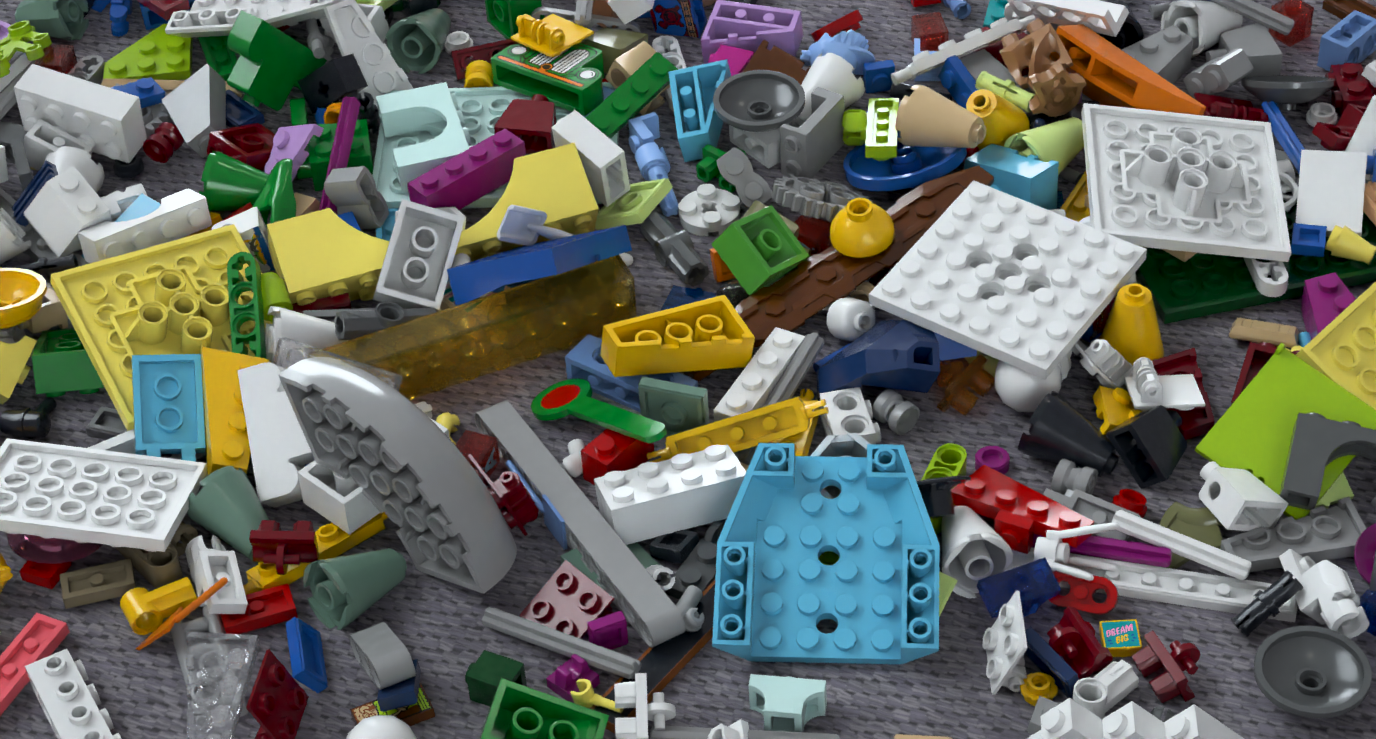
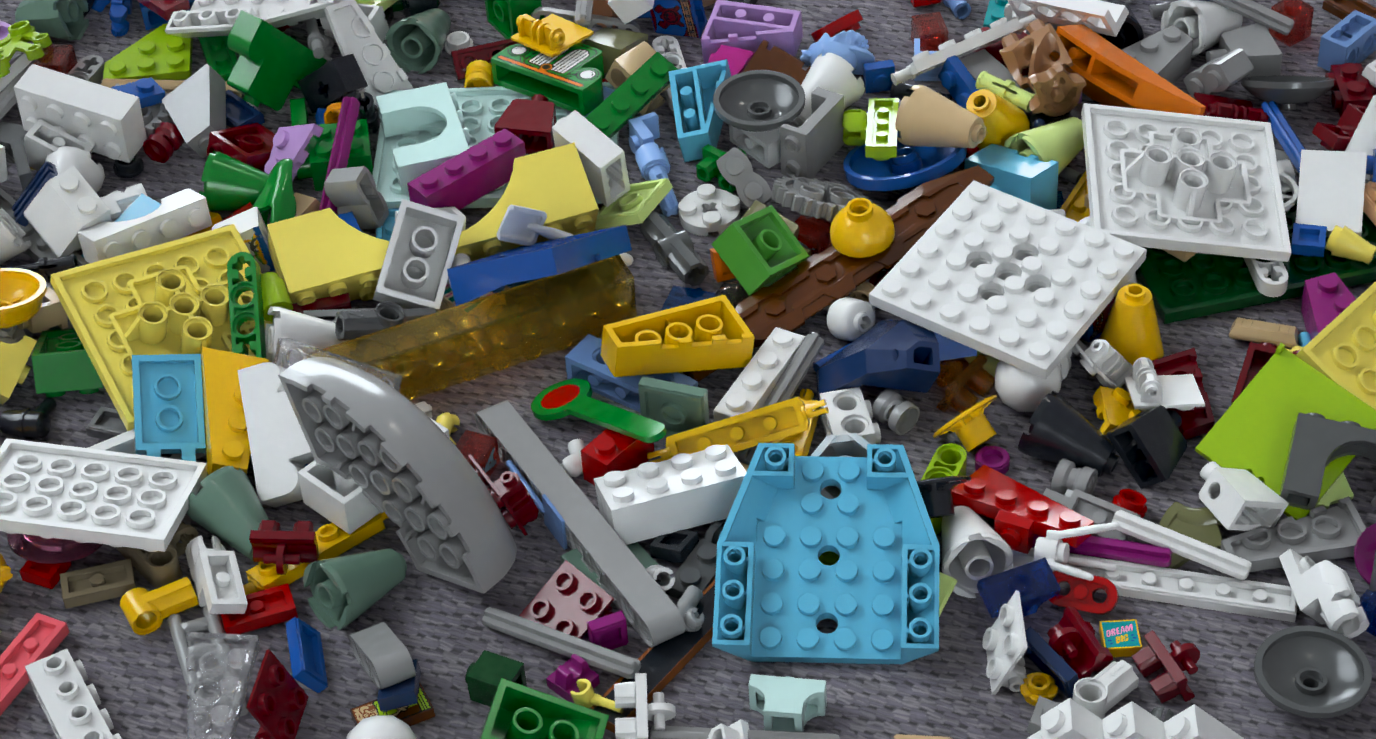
(181, 613): orange piece -> none
(971, 425): none -> yellow wheel
(1267, 603): black pin -> none
(1322, 113): white plate -> none

